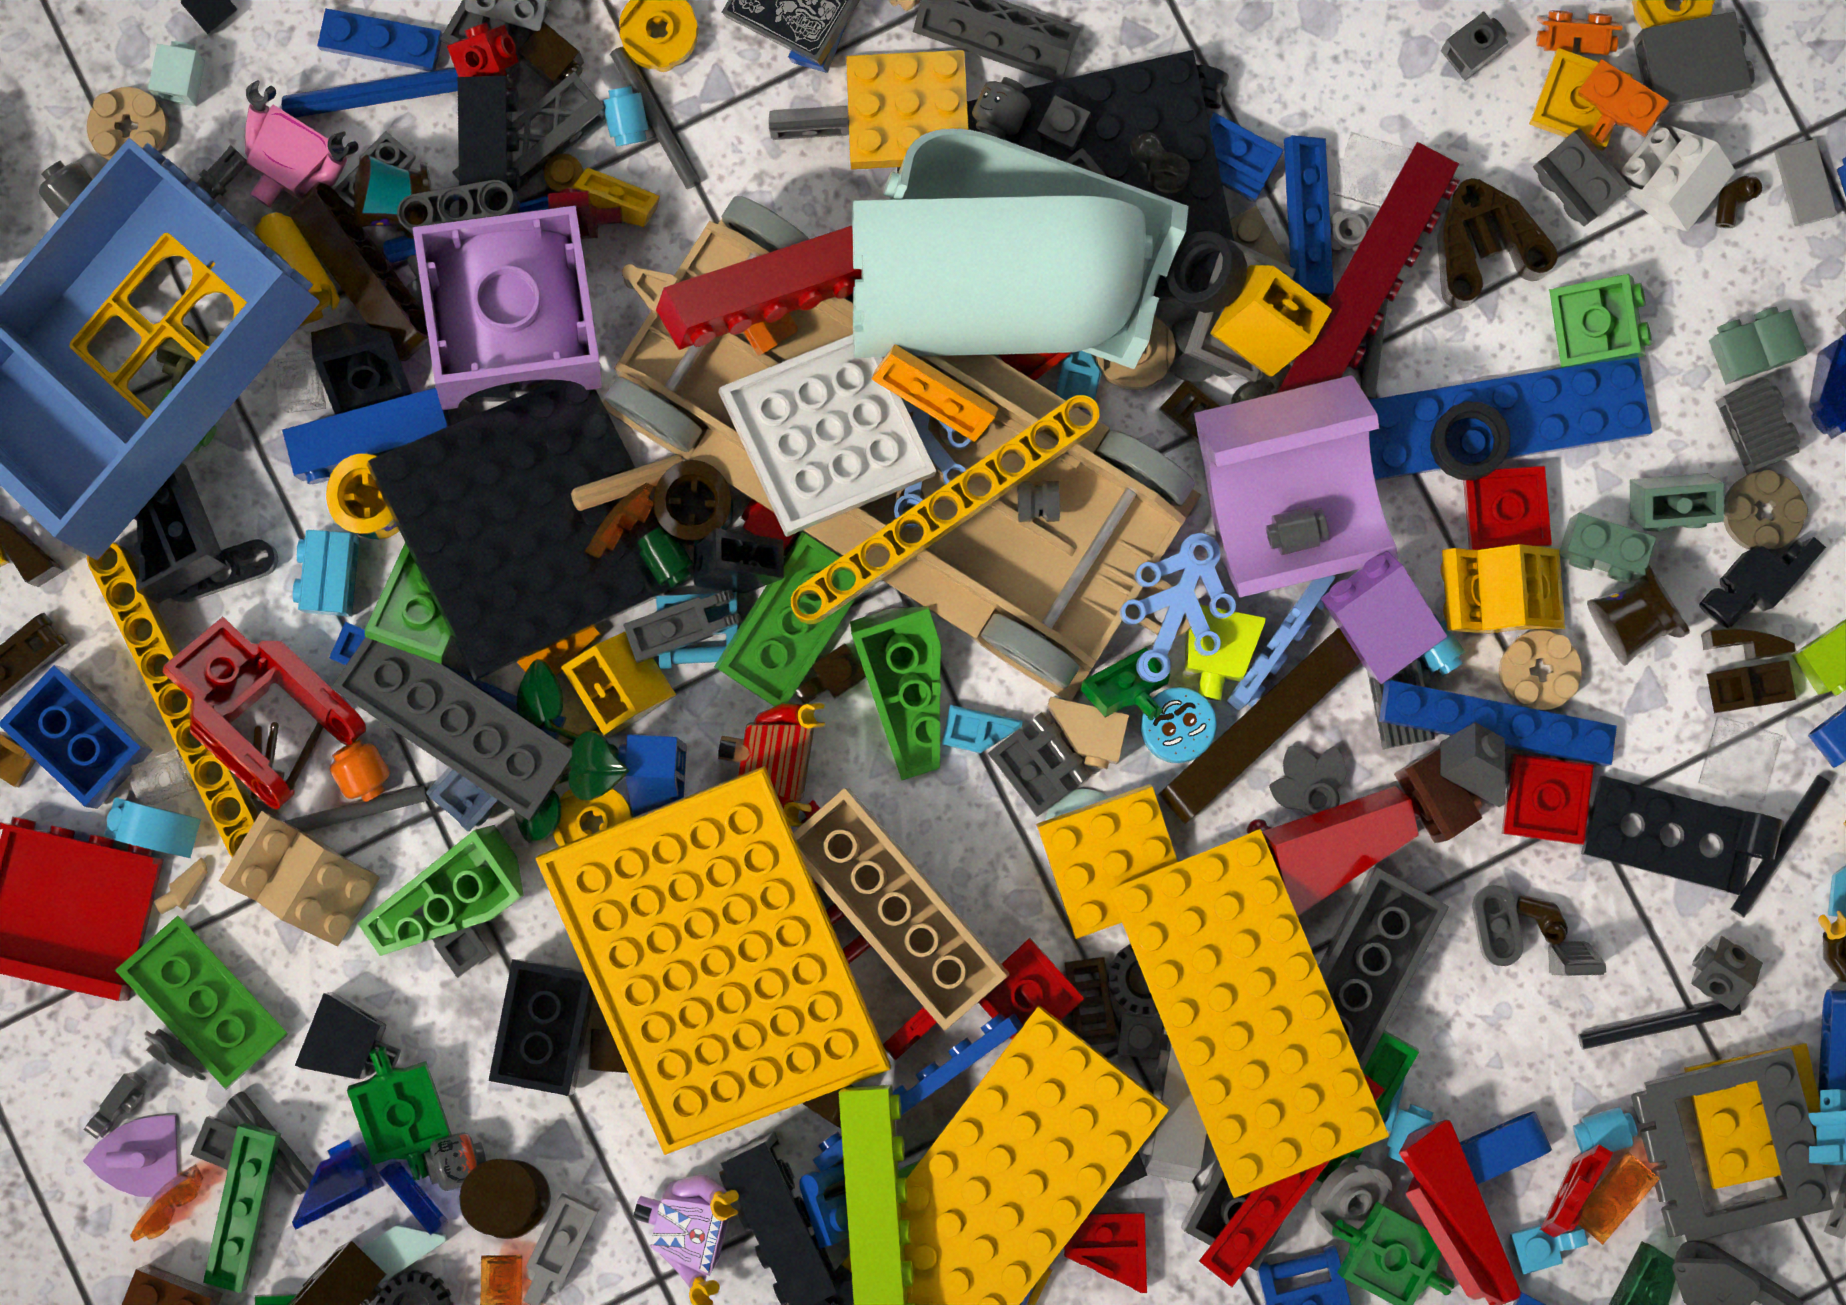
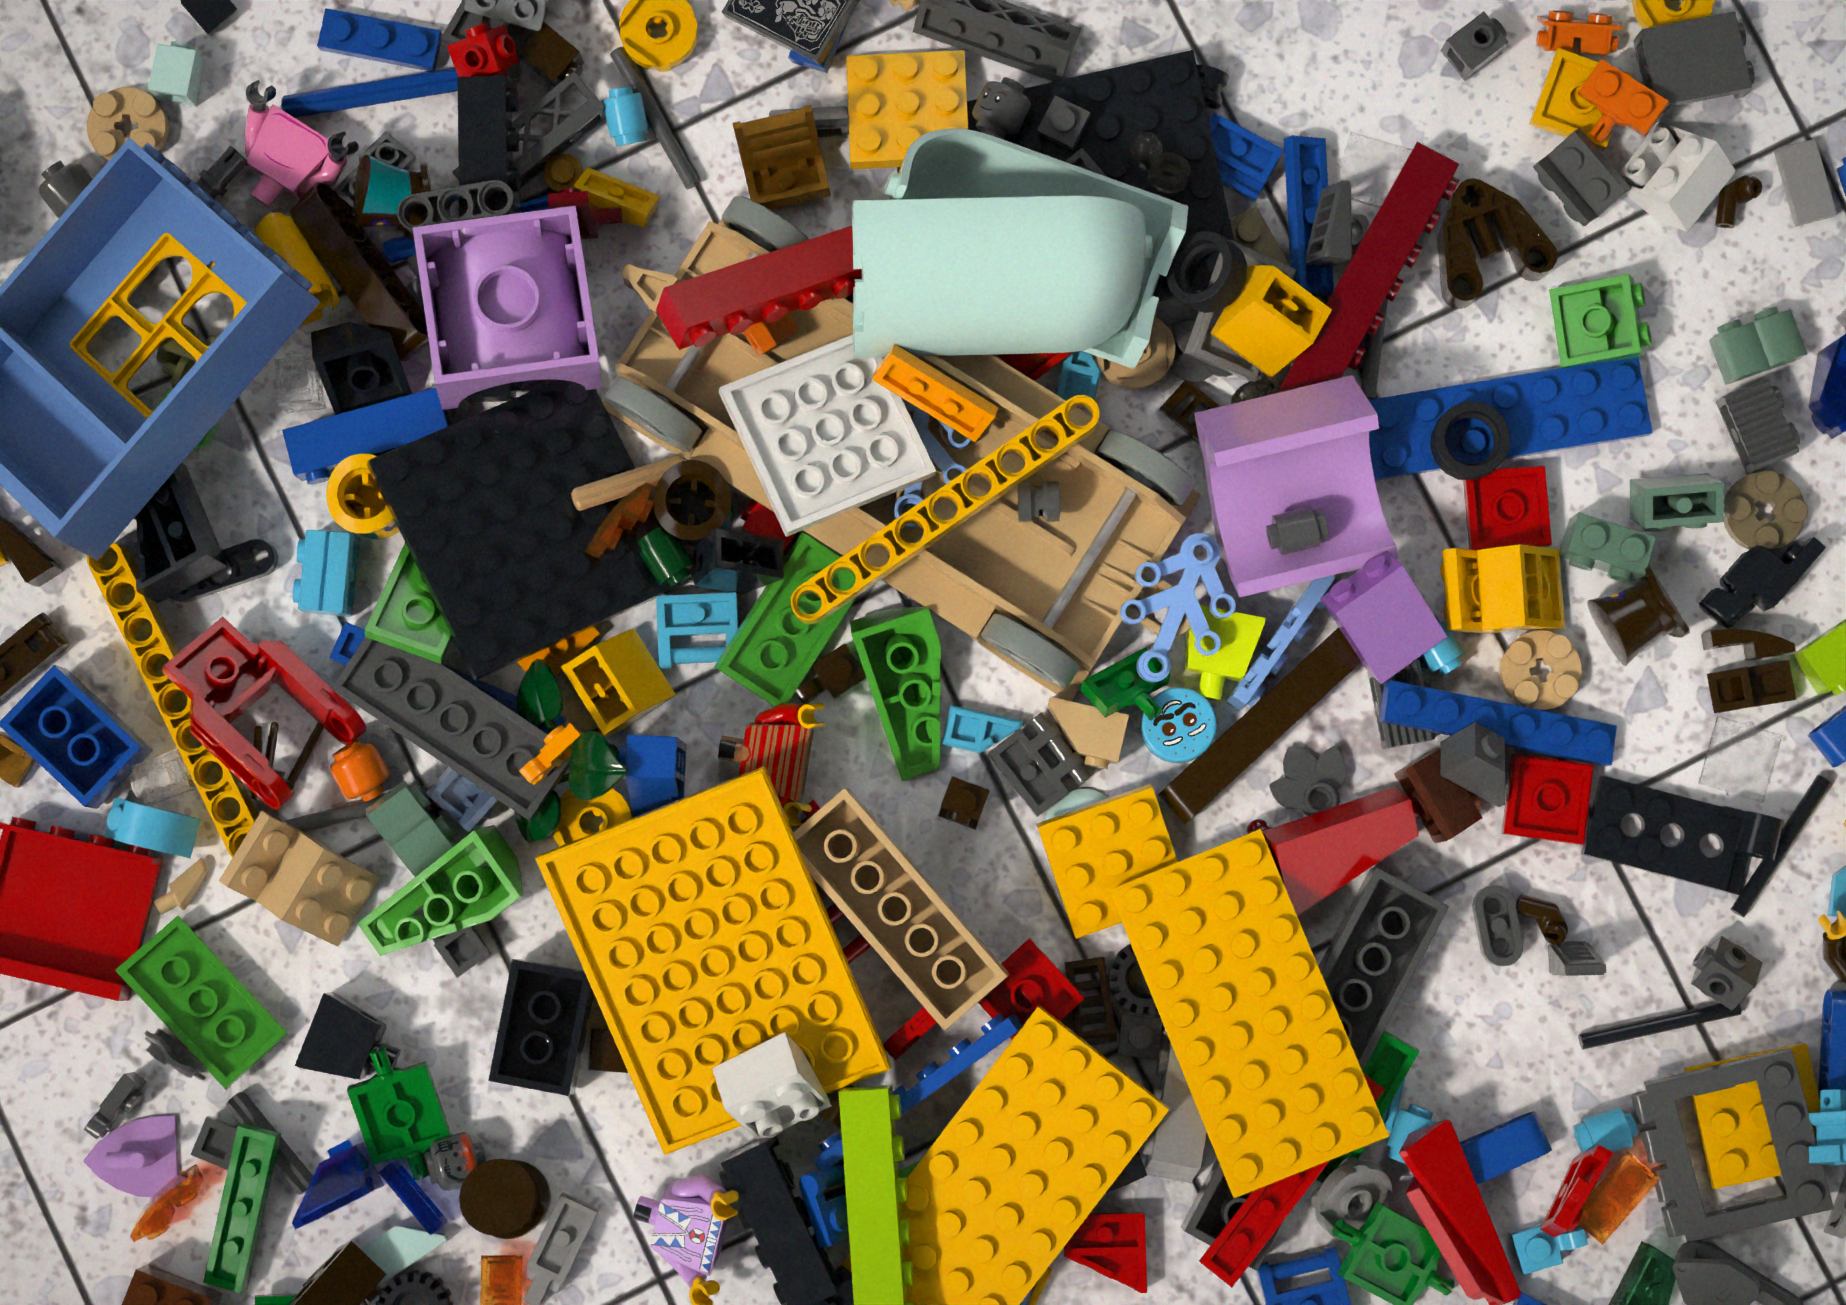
(410, 827): none -> sand green brick
(554, 753): none -> light orange plate
(678, 626): dark grey hinge -> none
(770, 1087): none -> white slope
(782, 159): none -> pearl gold plate
(963, 802): none -> dark brown brick
(1331, 230): none -> dark grey slope

